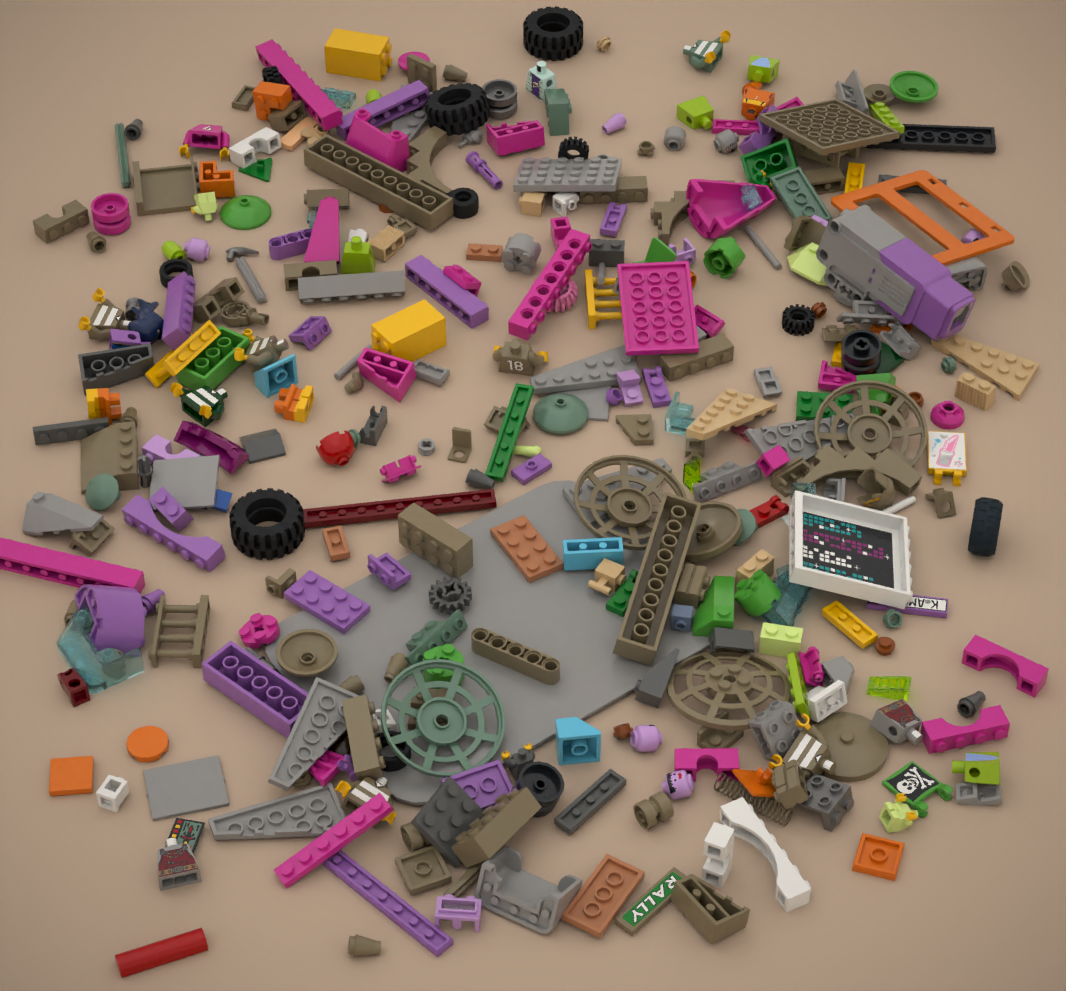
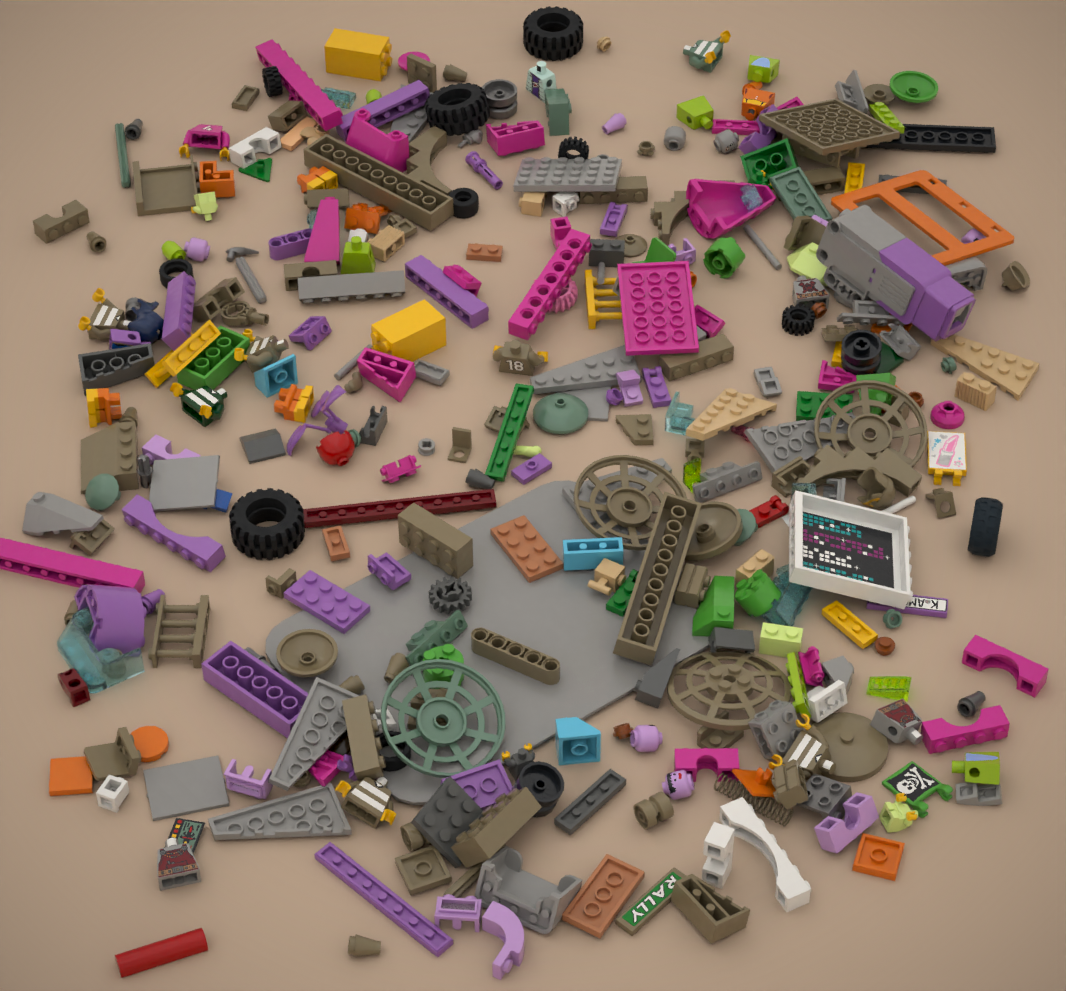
(68, 431): dark grey plate -> none
(111, 213): dark pink wheel -> none
(114, 758): none -> dark tan bracket
(171, 509): medium lavender brick -> none
(209, 444): magenta windscreen -> none
(245, 212): bright green dish -> none
(245, 783): none -> lavender window
(259, 630): dark pink plate -> none
(270, 97): orange brick -> none
(318, 179): none -> hips
(333, 422): none -> medium lavender plant
(333, 840): dark pink plate -> none
(364, 217): none -> orange bracket
(506, 926): none -> lavender arch
(521, 253): light grey brick -> none
(634, 245): none -> dark tan dish
(682, 617): sand blue plate -> none
(772, 460): dark pink brick -> none
(809, 292): none -> light grey torso
(837, 833): none -> lavender arch

